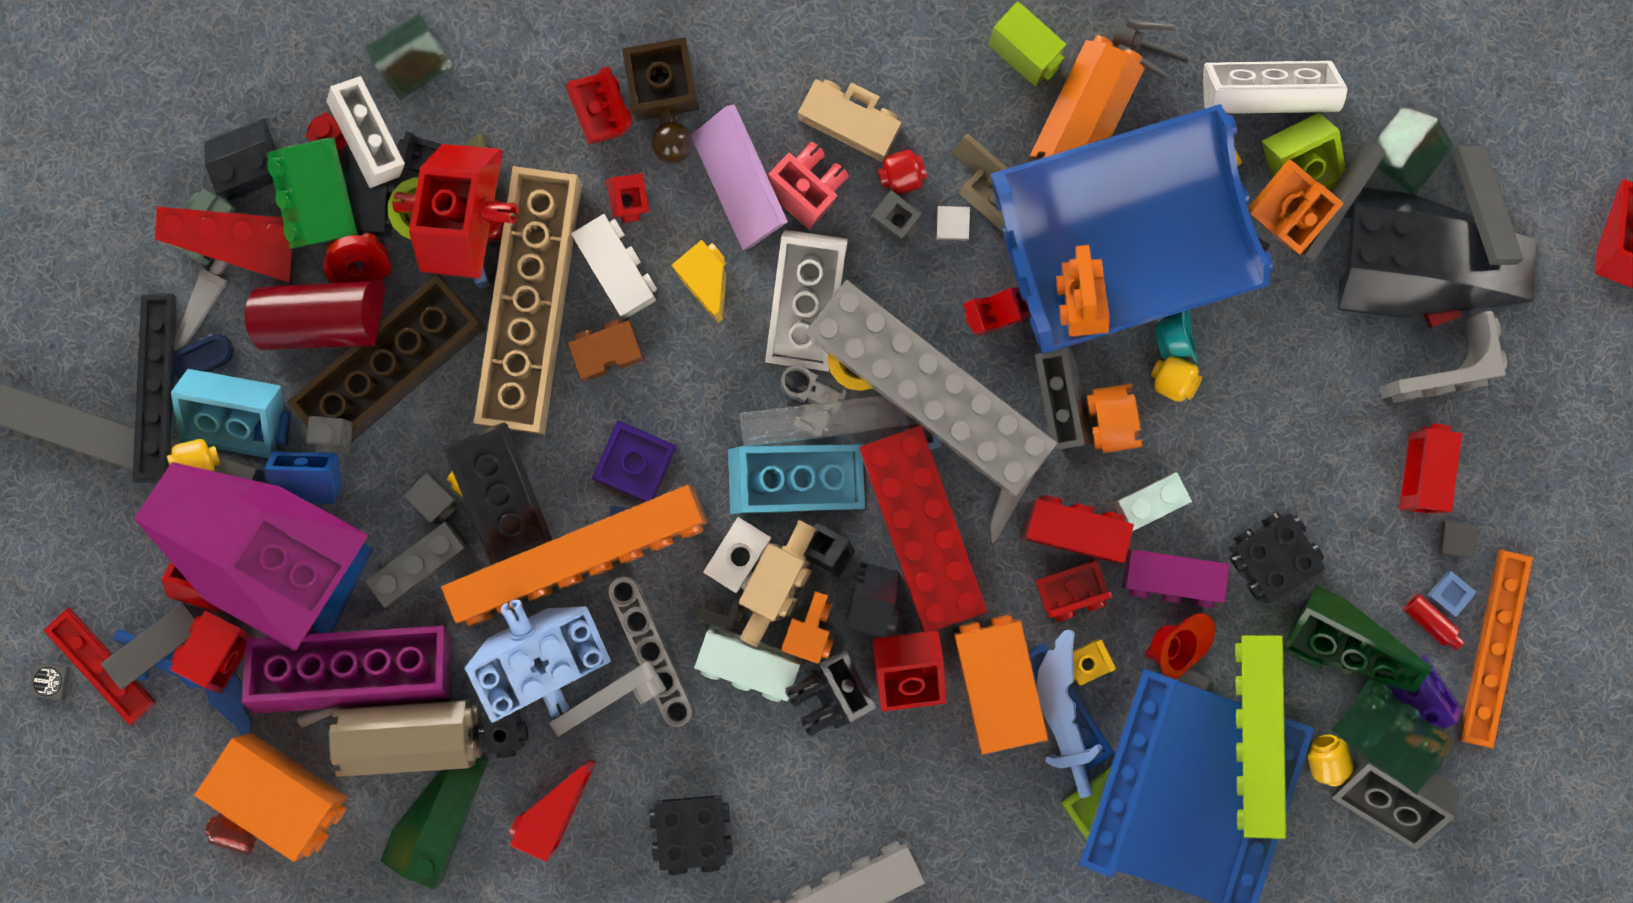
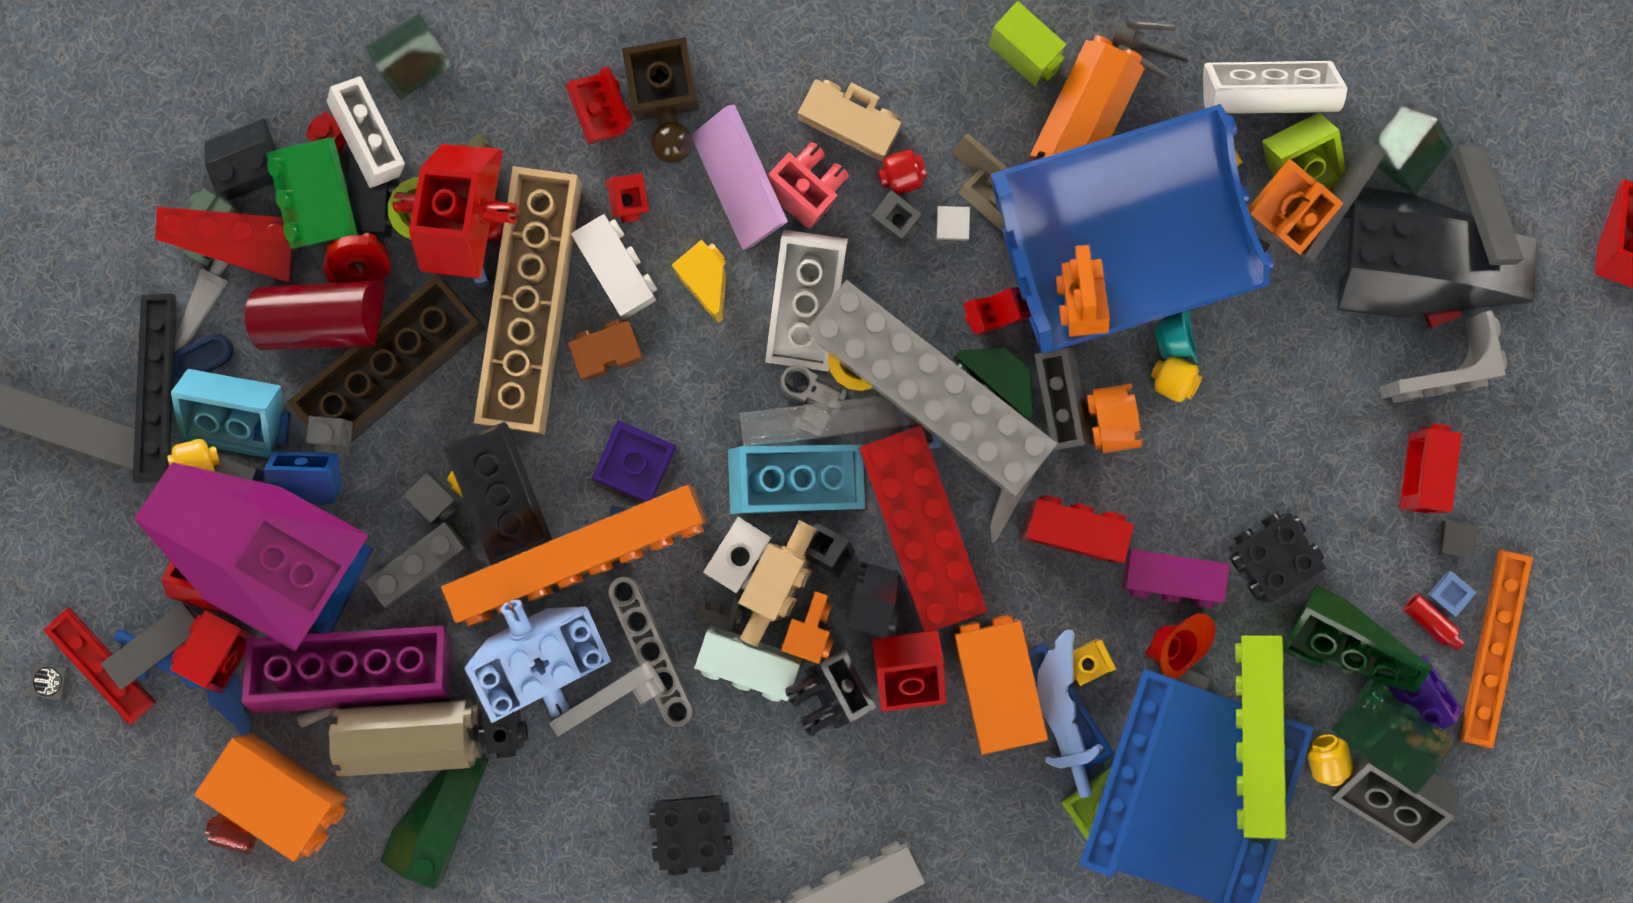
(415, 151): black bracket -> none
(543, 825): red slope -> none
(1000, 374): none -> dark green slope
(1073, 590): red bracket -> none
(1153, 501): light aqua brick -> none

